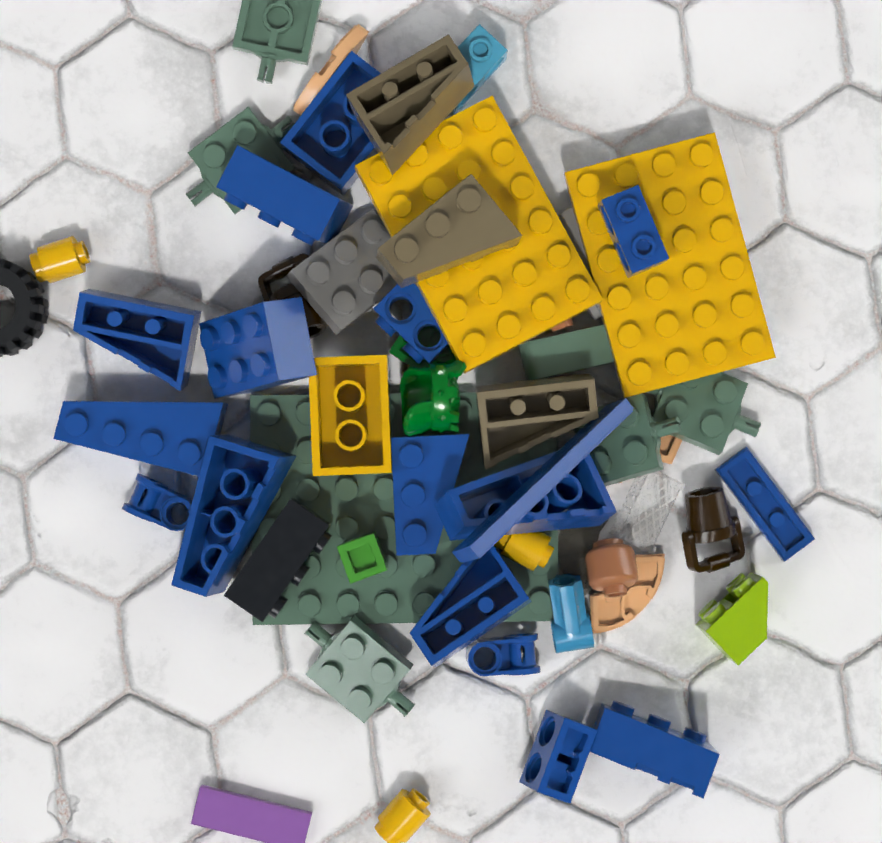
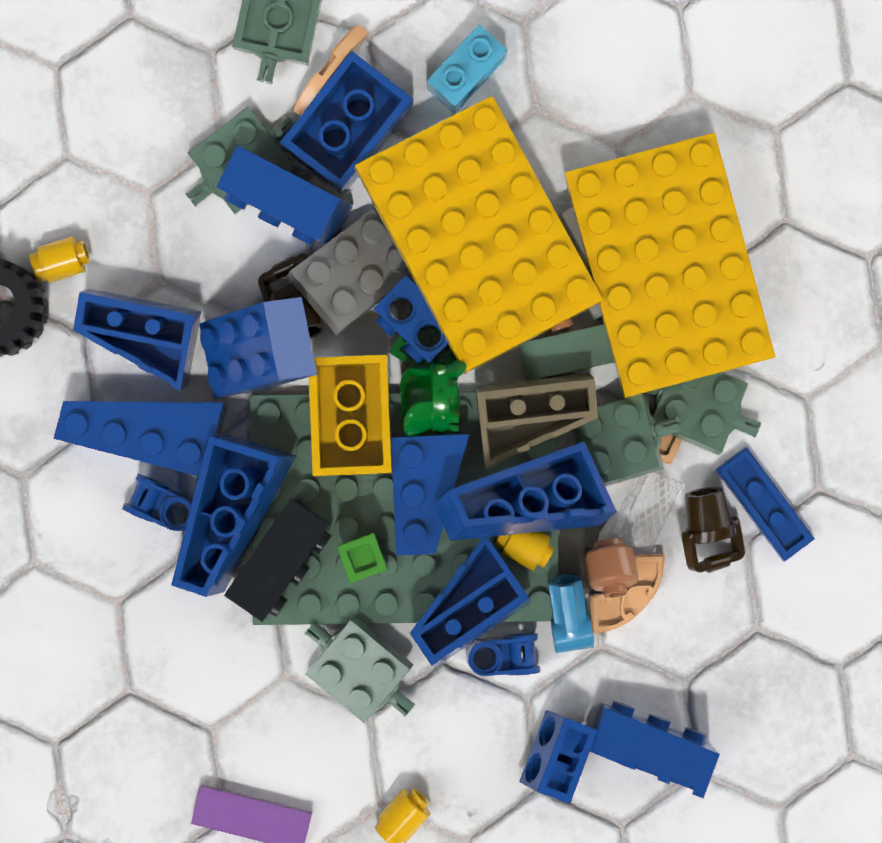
(411, 100): dark tan wedge -> none
(447, 234): dark tan wedge -> none
(542, 482): tile -> none
(633, 231): blue brick -> none
(739, 619): lime slope -> none

